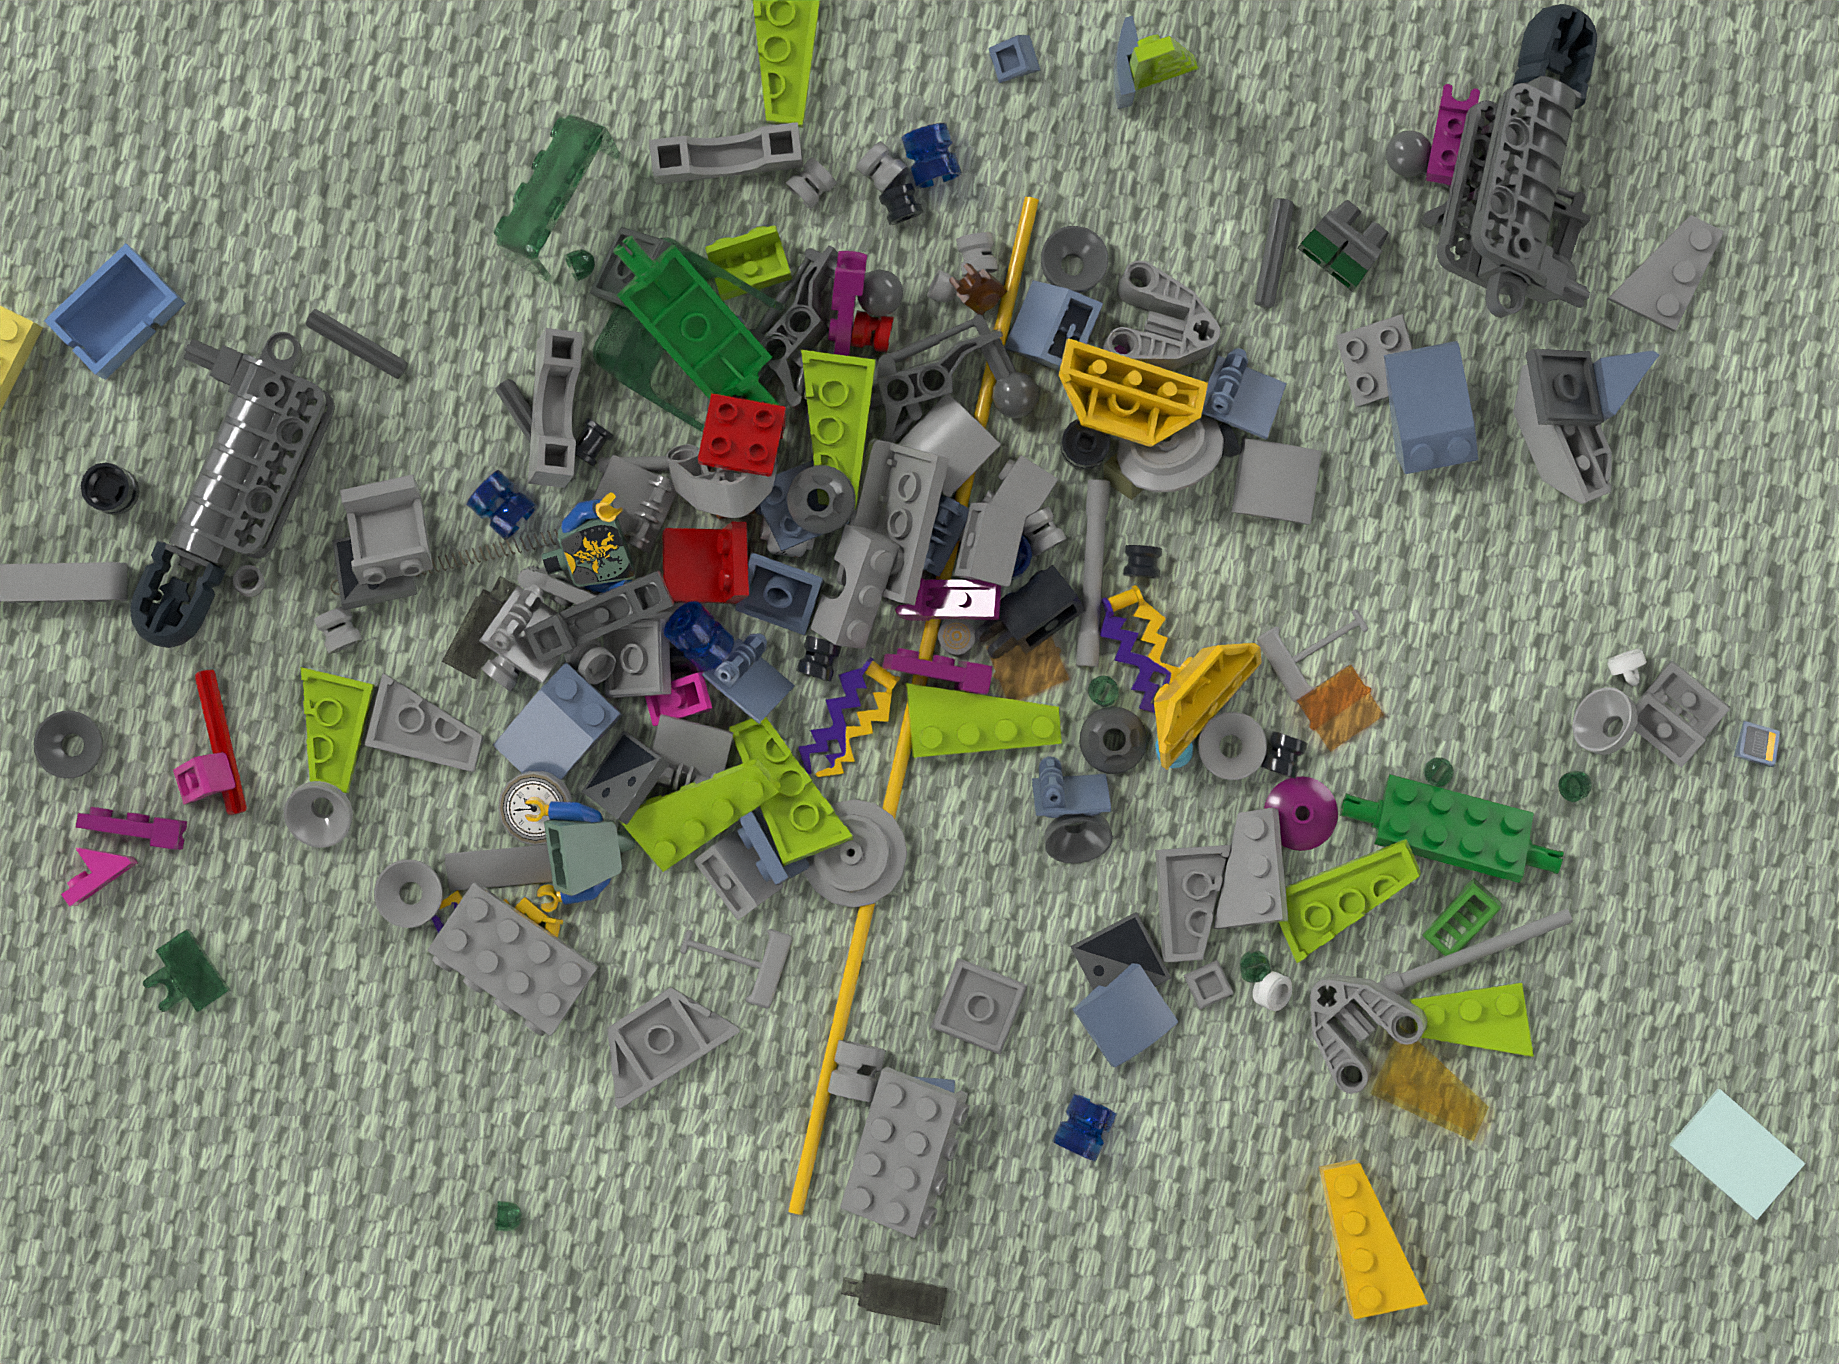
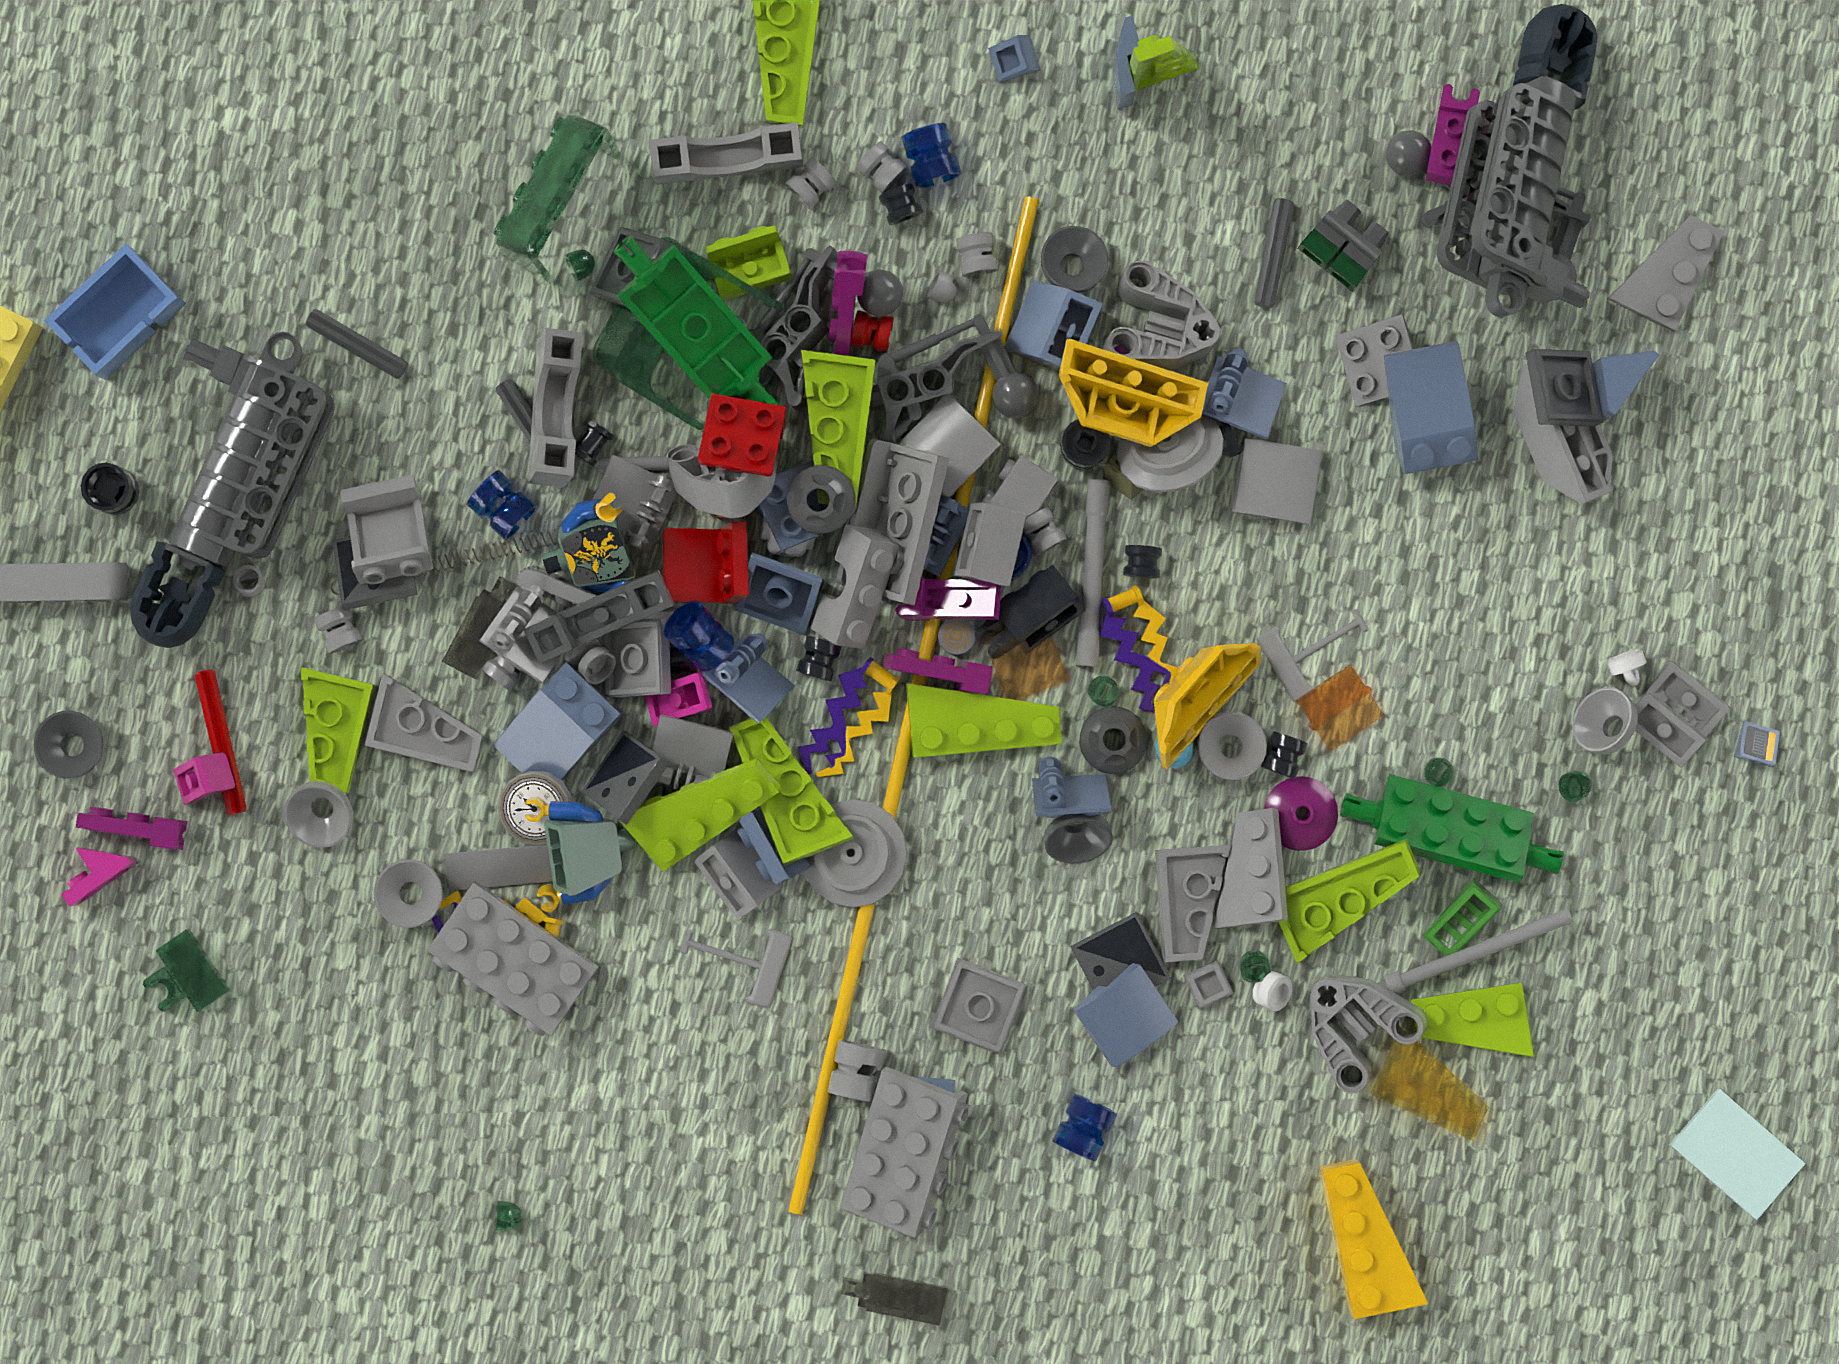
(661, 1041): light grey wing -> none
(978, 290): reddish brown plate -> none

